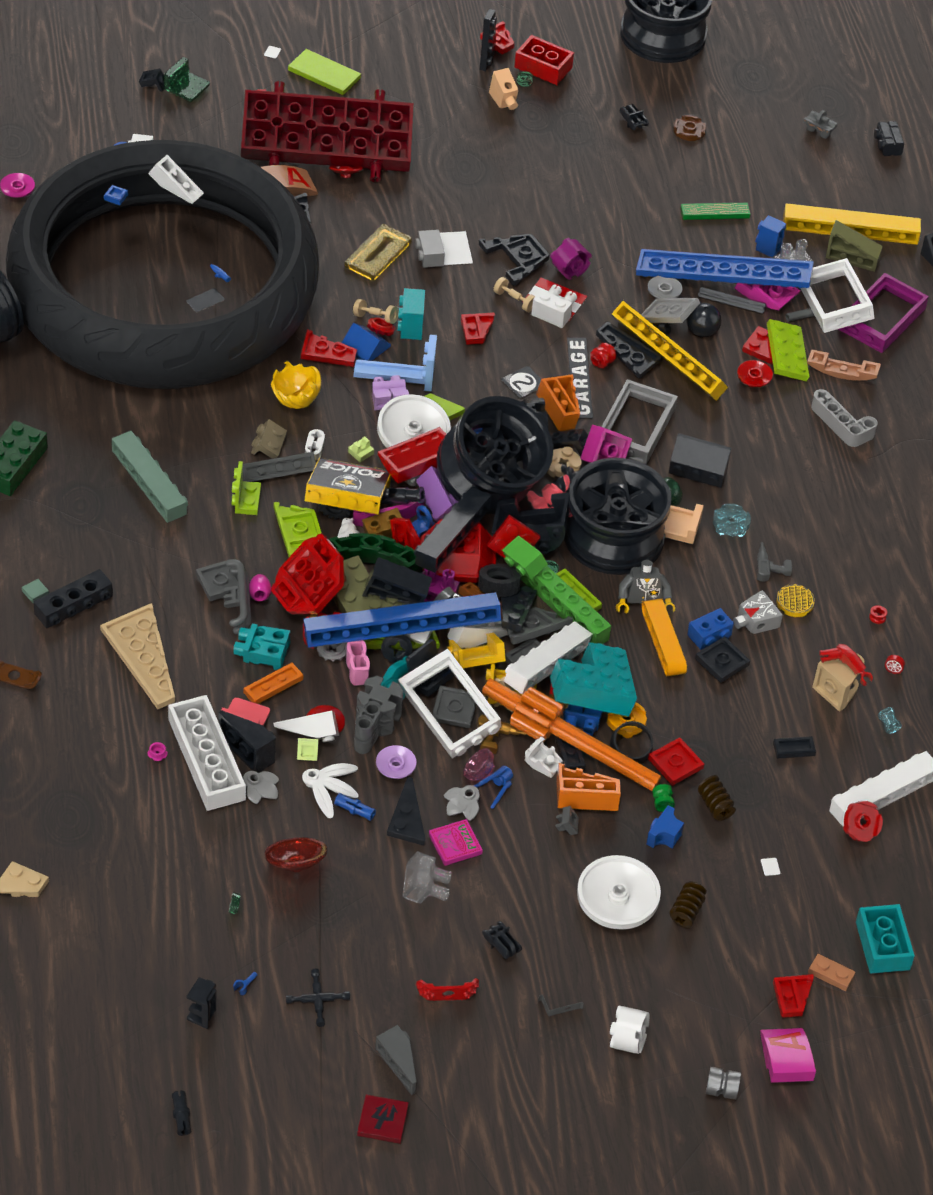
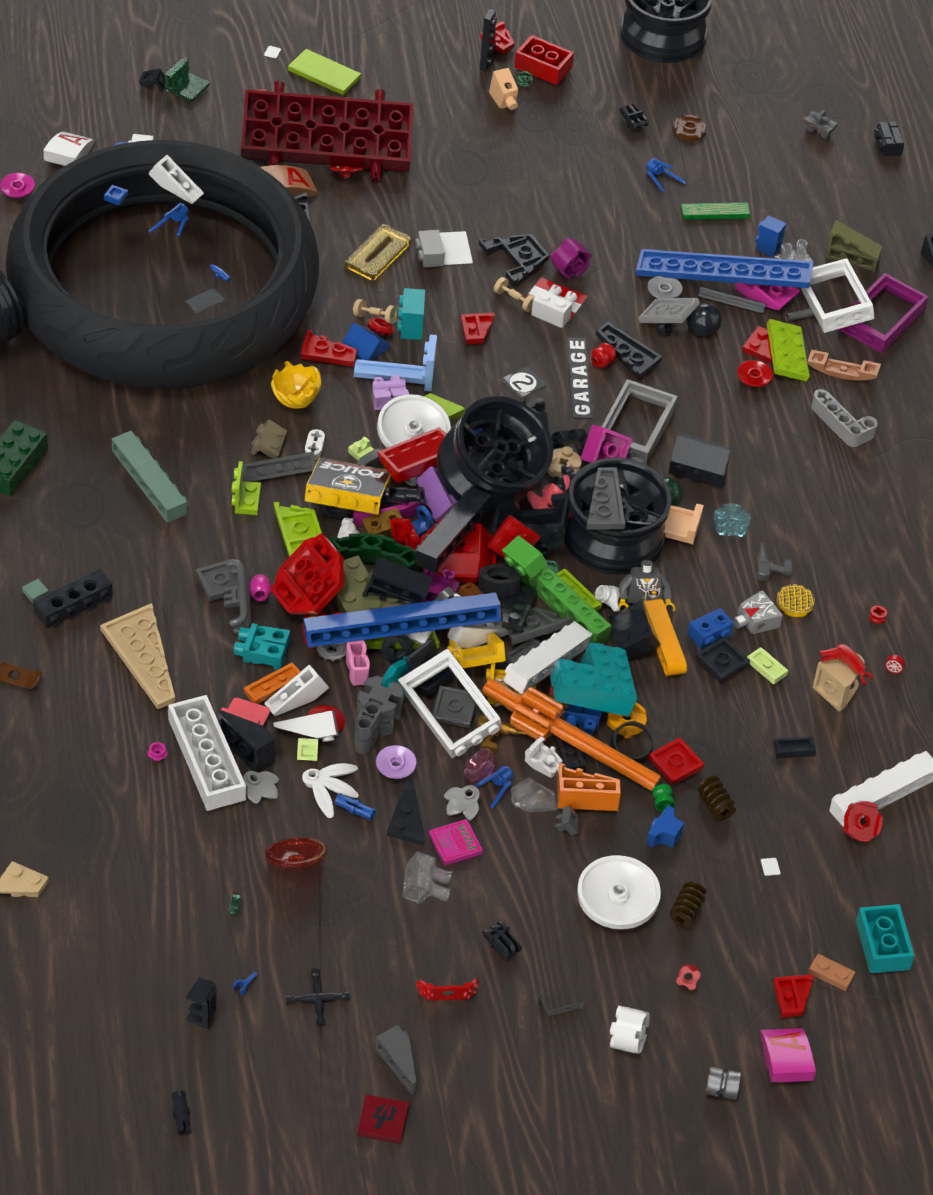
(67, 148): none -> white slope
(178, 213): none -> blue plant
(299, 691): none -> white slope
(371, 459): none -> dark grey beam
(533, 796): none -> clear slope
(560, 401): orange wedge -> none
(606, 503): none -> dark grey wing
(609, 596): none -> white animal
(634, 630): none -> black slope
(656, 167): none -> blue plant
(670, 350): yellow brick -> none
(689, 982): none -> brick
(767, 665): none -> yellowish green plate
(871, 225): yellow brick -> none
(888, 717): clear light blue bush -> none

